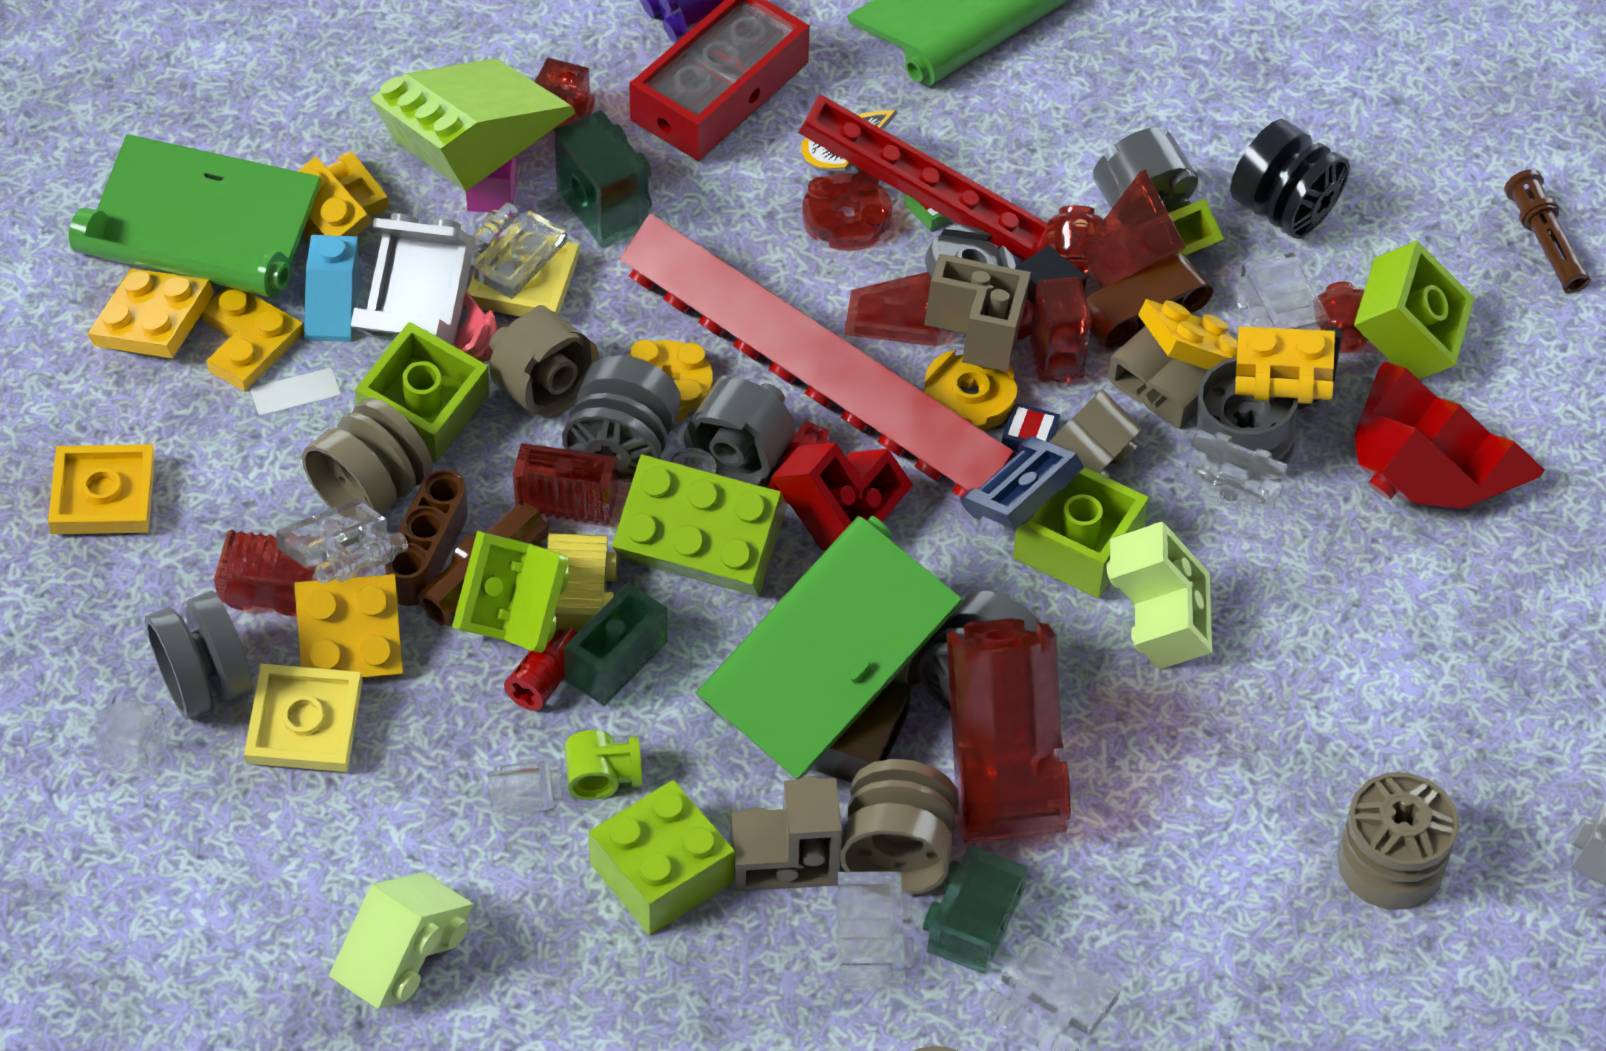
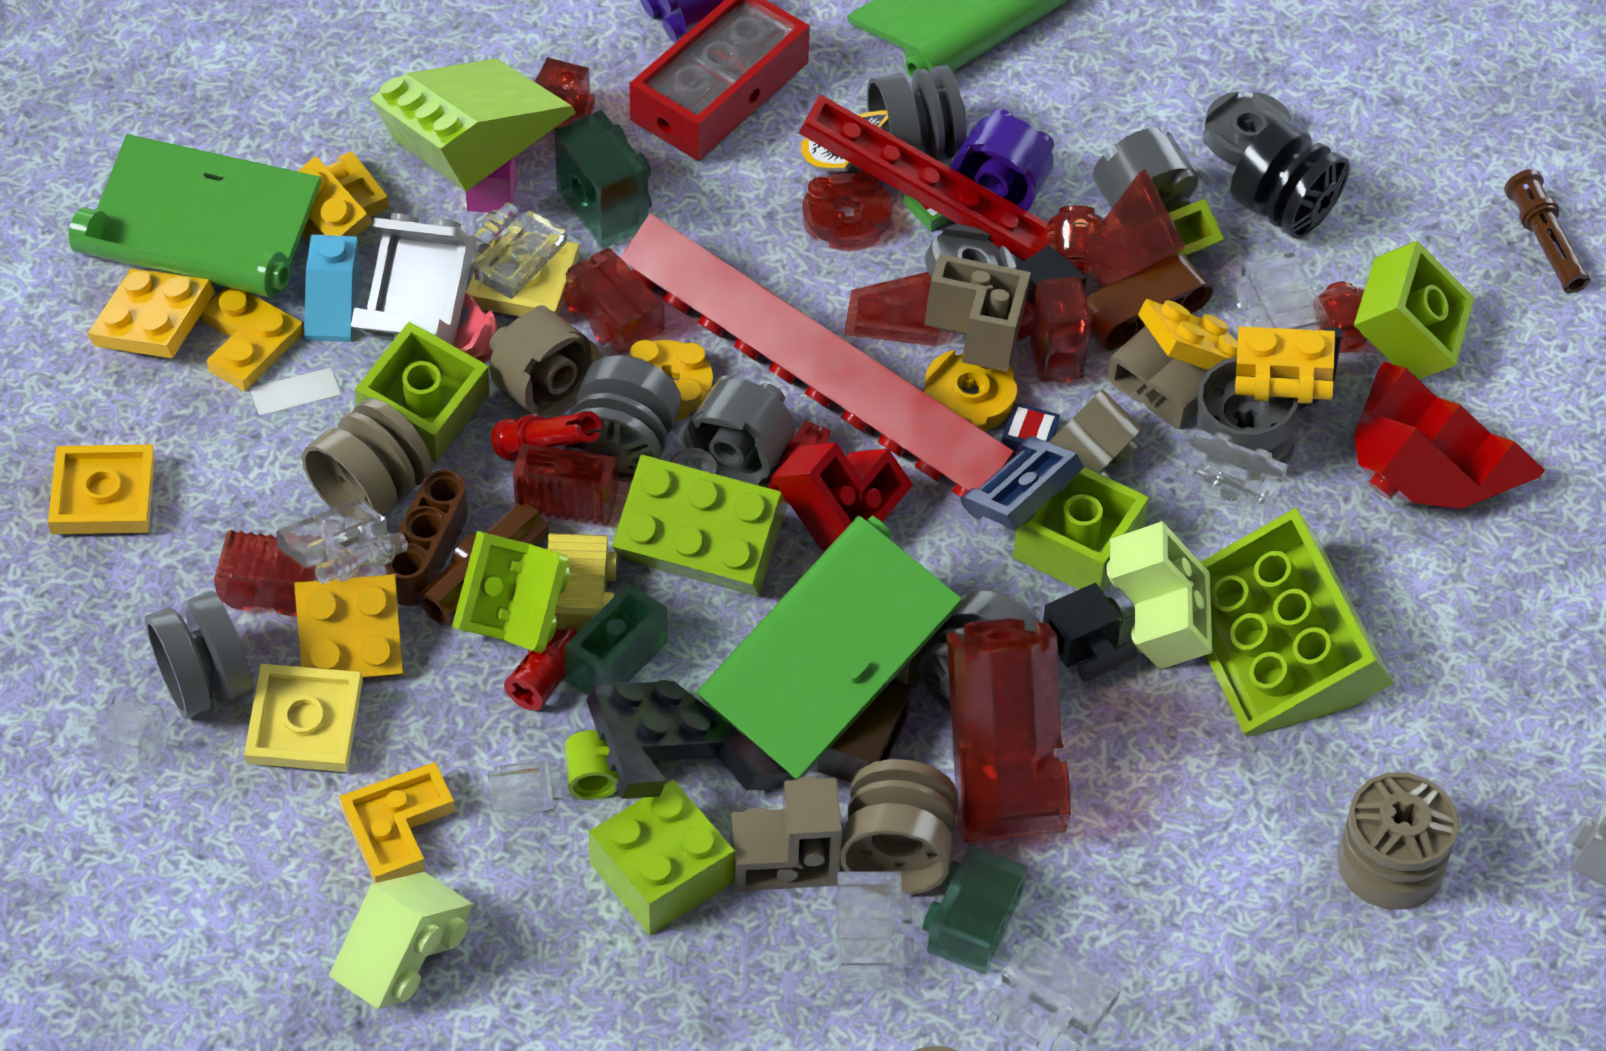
(387, 810): none -> yellow plate
(549, 432): none -> red pin
(613, 301): none -> clear red brick
(668, 723): none -> black wing
(926, 113): none -> dark grey wheel
(1006, 157): none -> dark purple brick
(1089, 628): none -> black brick
(1229, 112): none -> dark grey plate
(1286, 630): none -> lime slope

